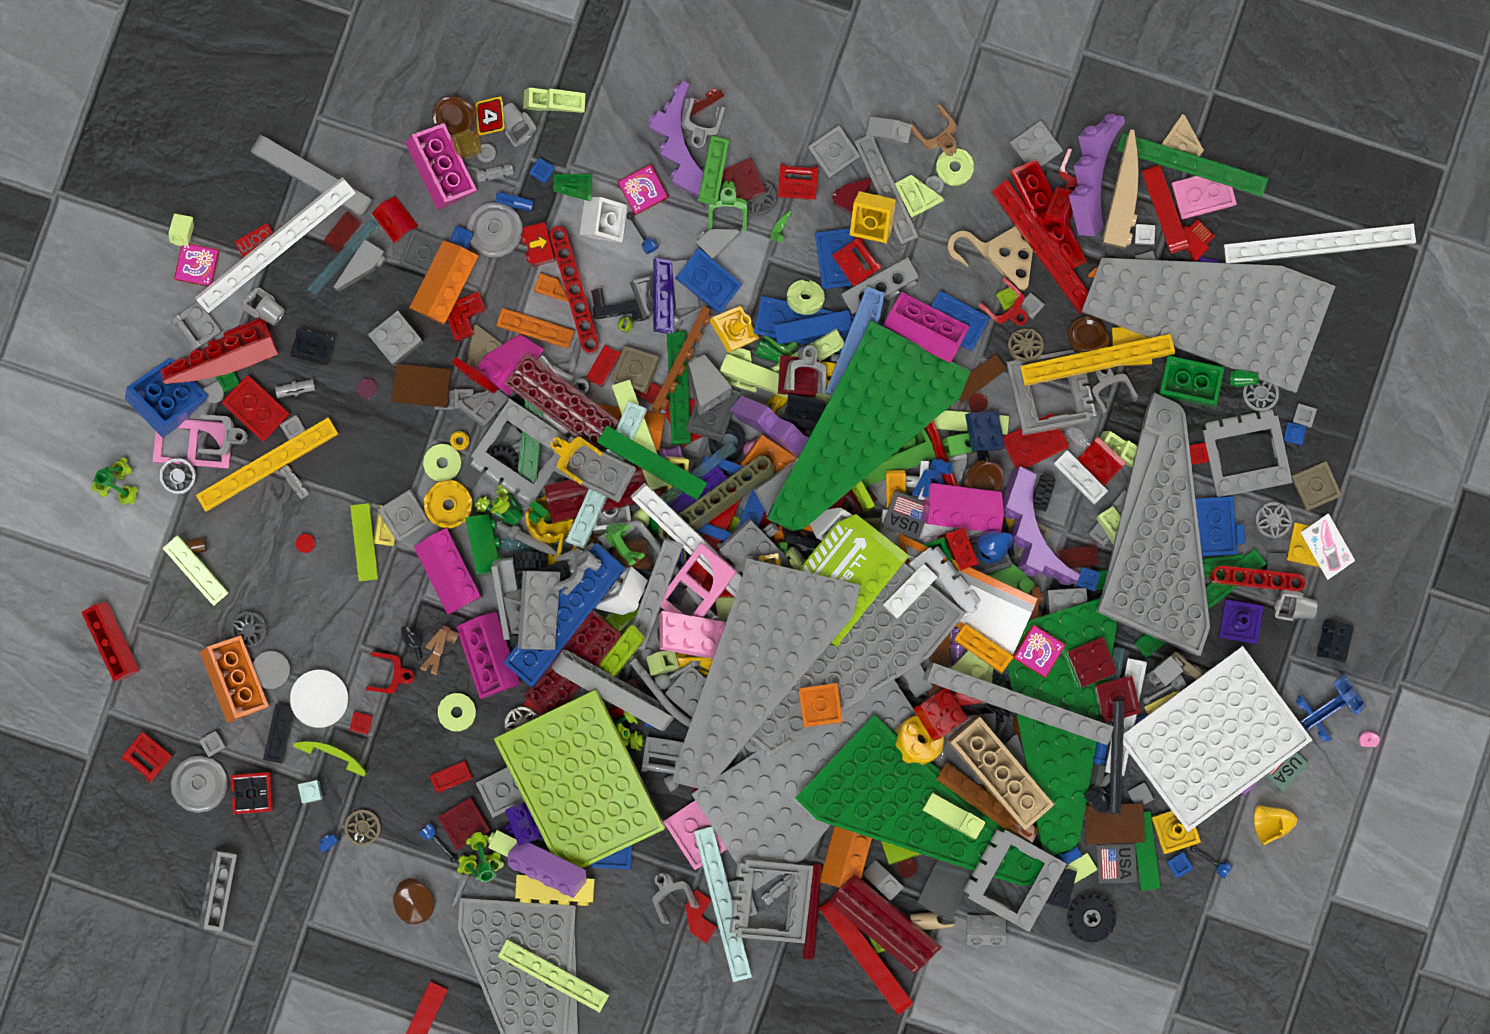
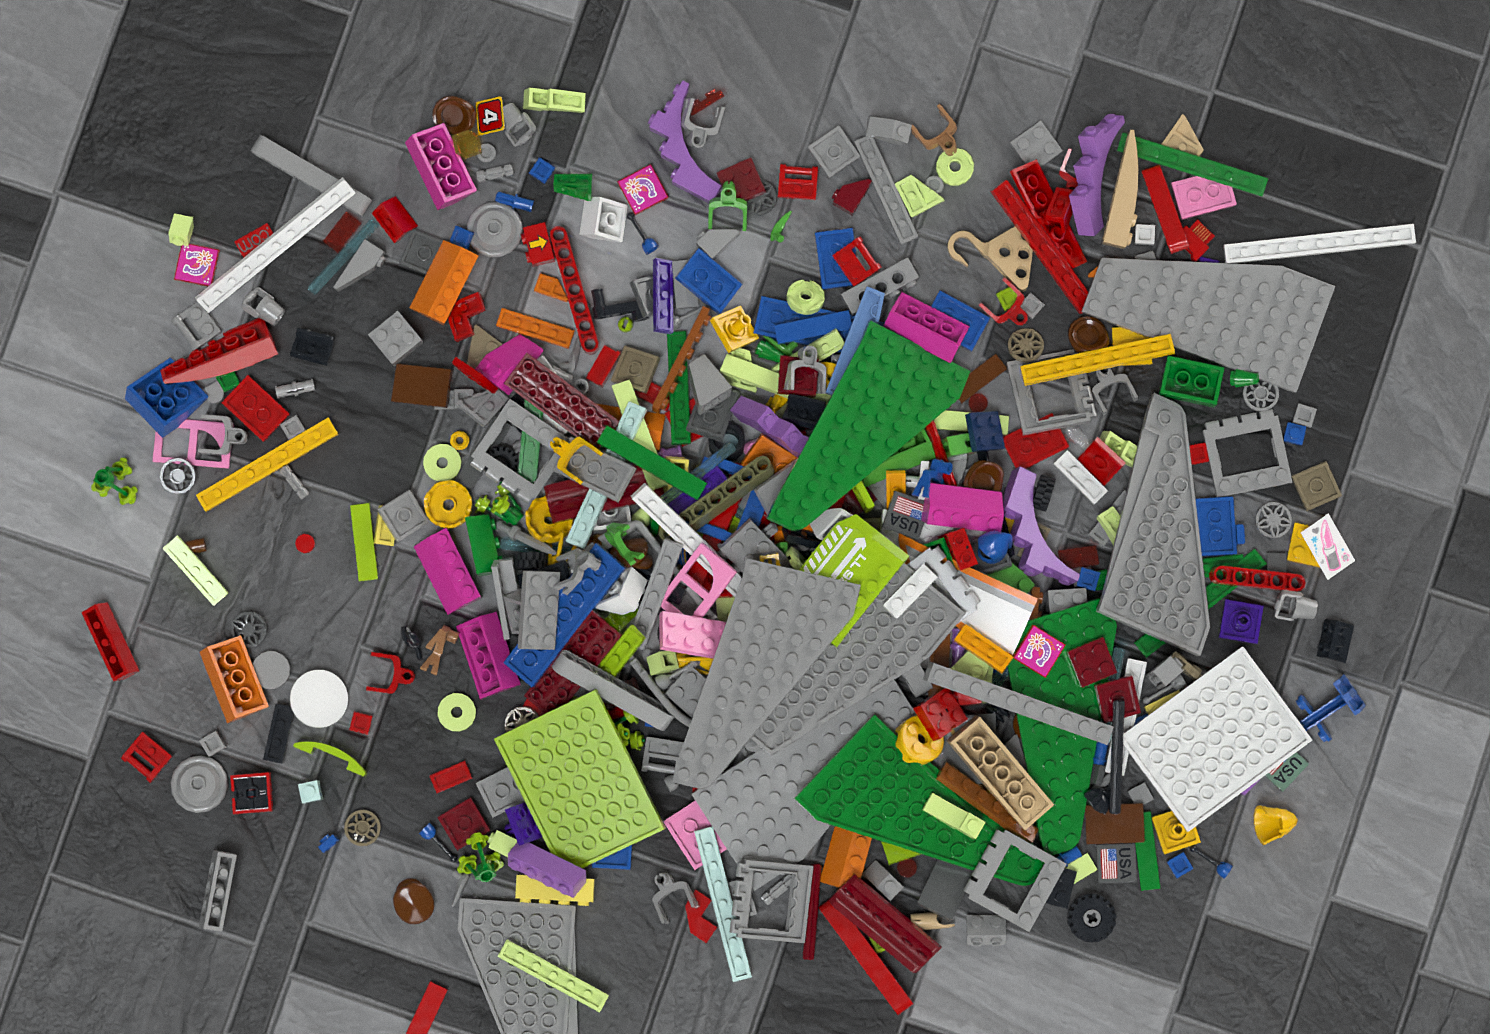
(366, 388): clear pink tile -> none
(538, 513): green tile -> none
(713, 170): bright green tile -> none
(820, 705): orange plate -> none
(872, 217): yellow piece -> none
(1368, 739): bright pink piece -> none

